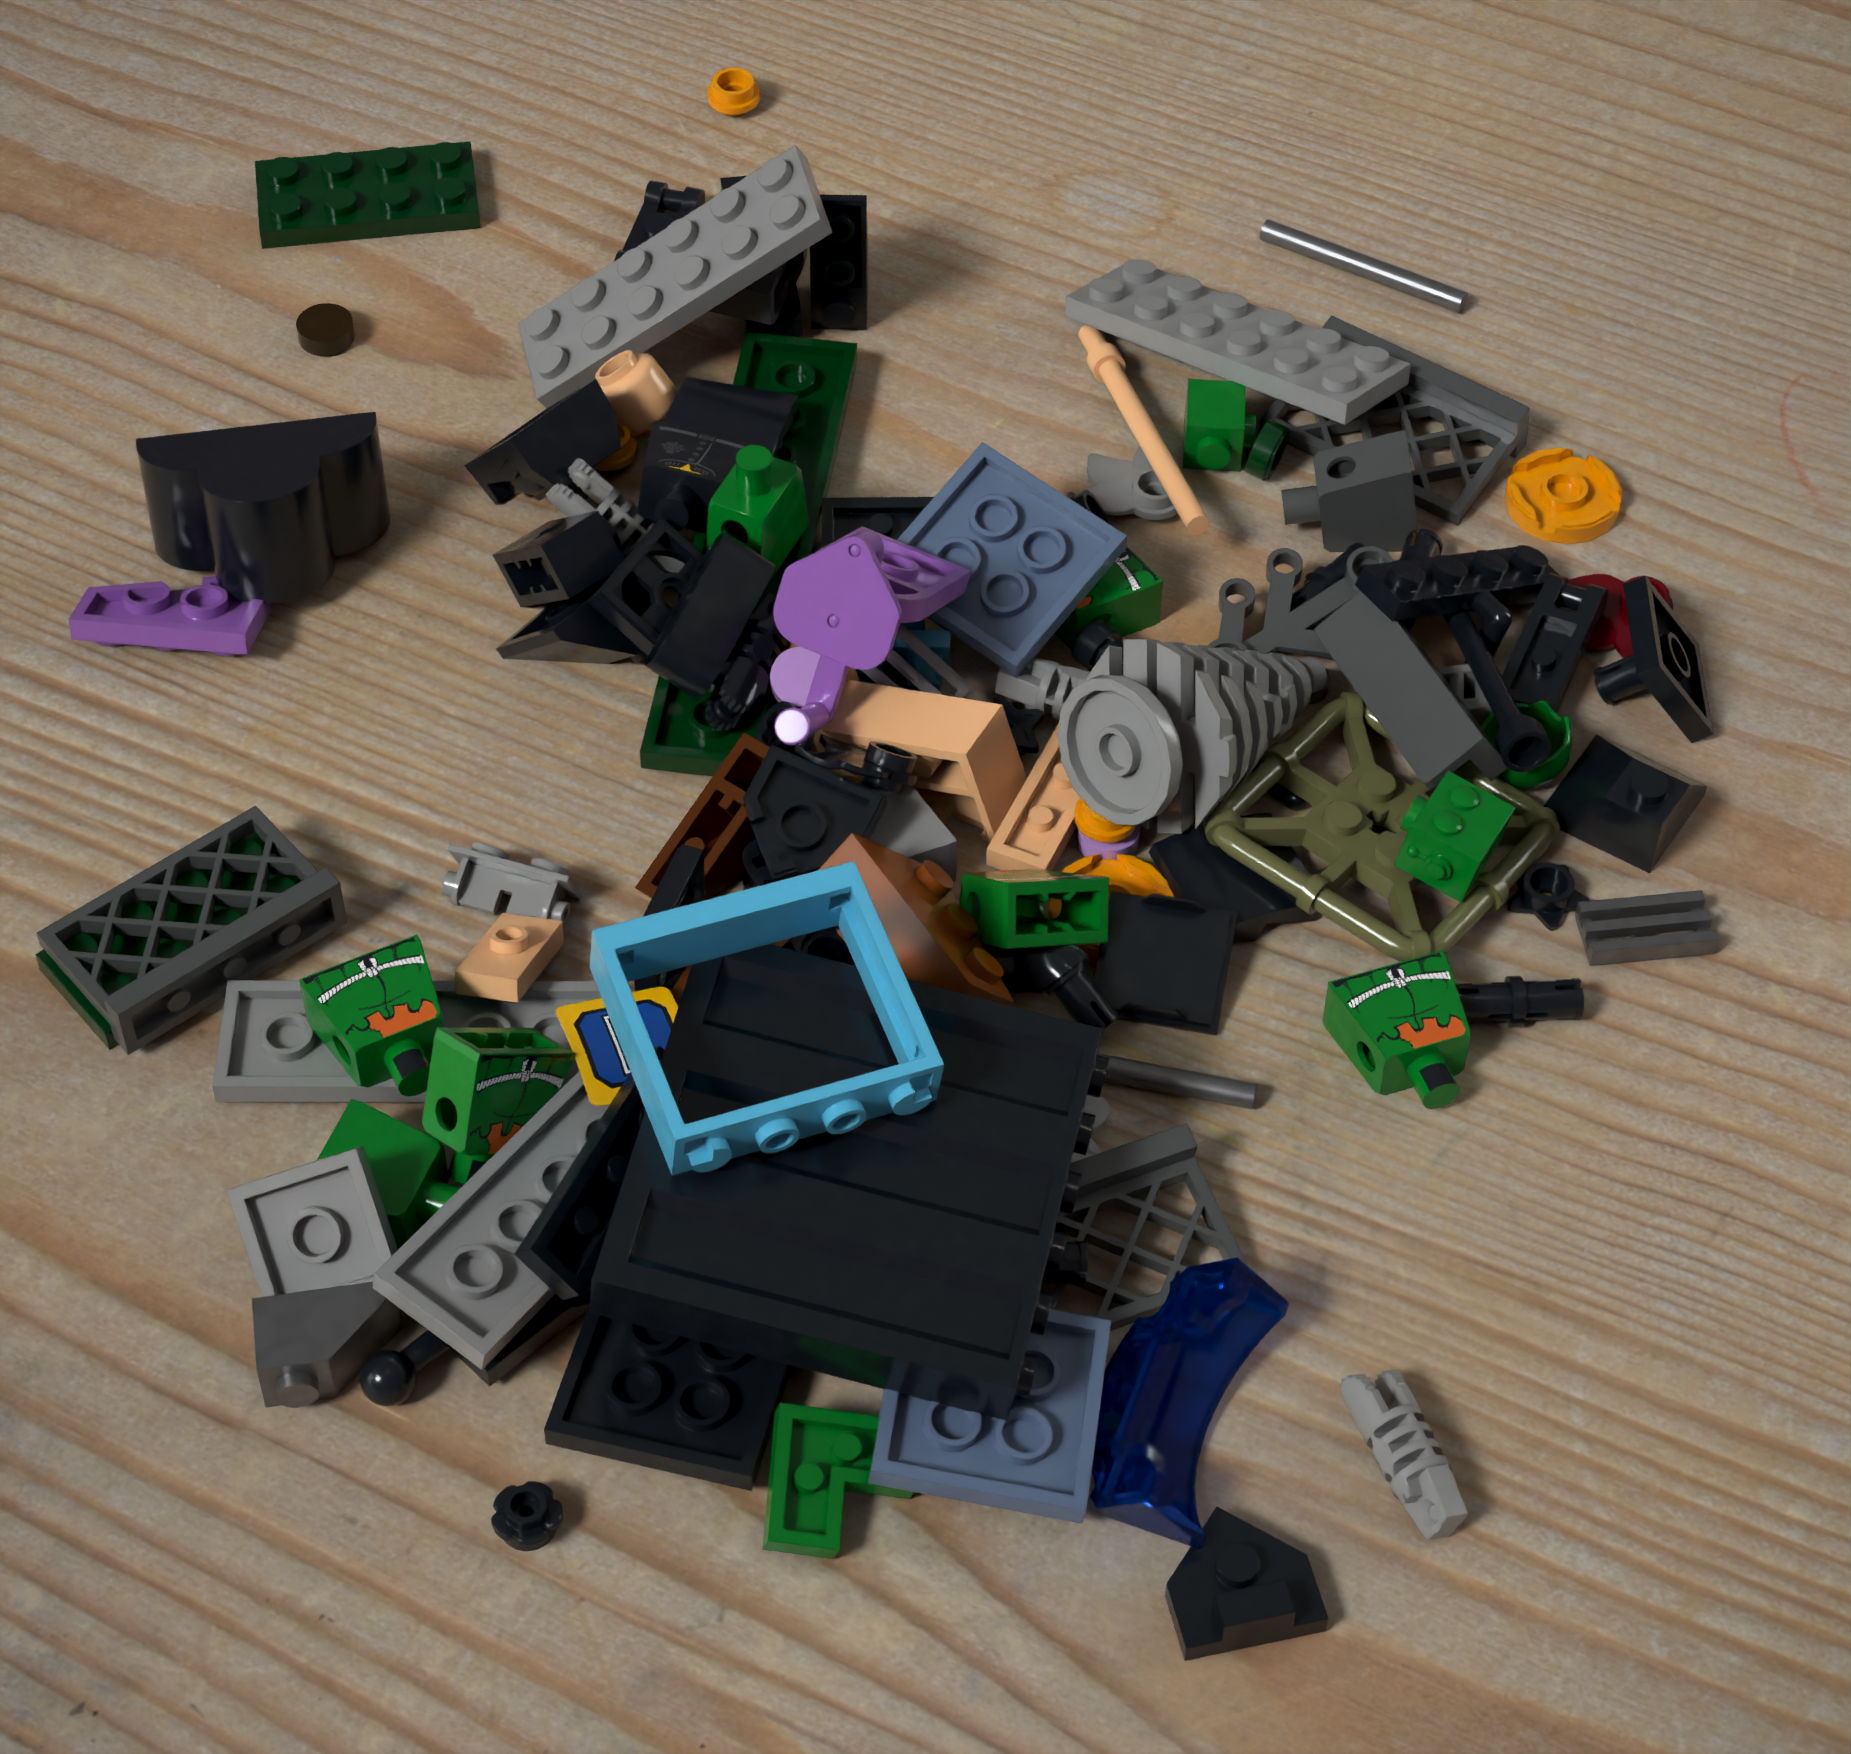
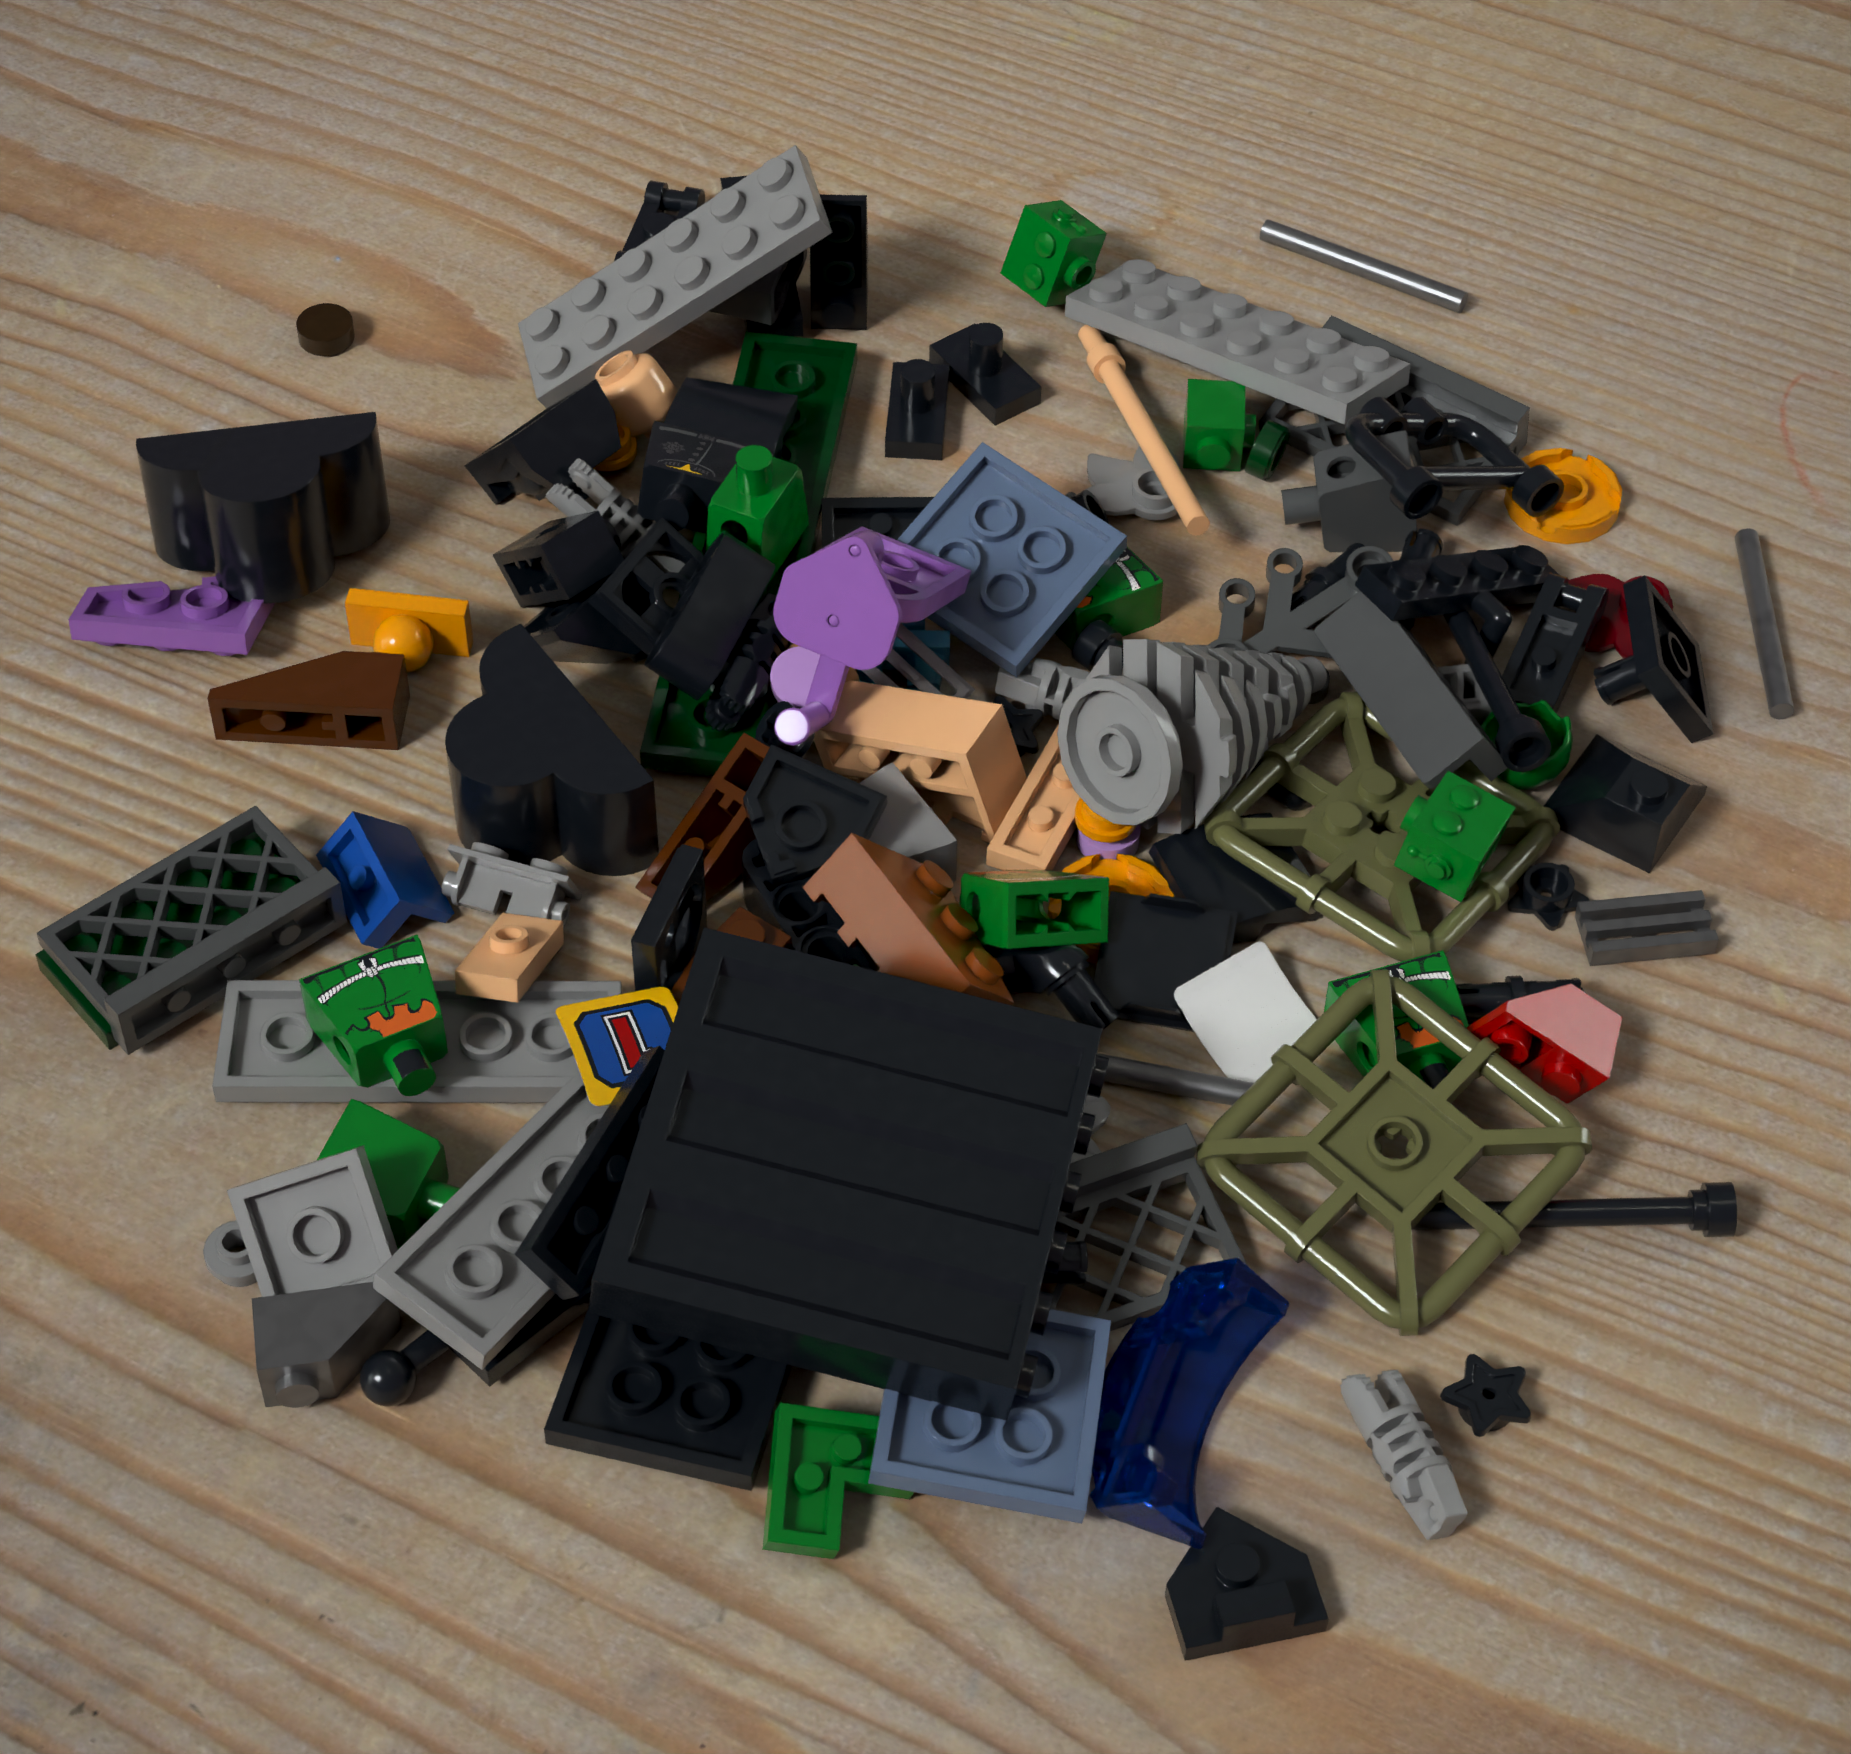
(228, 1266): none -> light grey plate
(321, 702): none -> reddish brown slope
(366, 194): dark green plate -> none
(382, 877): none -> blue panel
(409, 624): none -> light orange tile
(488, 1088): green torso -> none
(531, 1531): black plate -> none
(544, 769): none -> black brick
(733, 92): light orange plate -> none
(742, 923): medium azure window -> none
(880, 763): black plate -> none
(917, 410): none -> black tile
(986, 372): none -> black tile
(1052, 252): none -> green head
(1244, 1011): none -> white sticker
(1394, 1190): none -> olive plate
(1420, 488): none -> black bar
(1485, 1413): none -> black plate
(1555, 1039): none -> slope
(1705, 1210): none -> black piece
(1764, 624): none -> flat silver bar

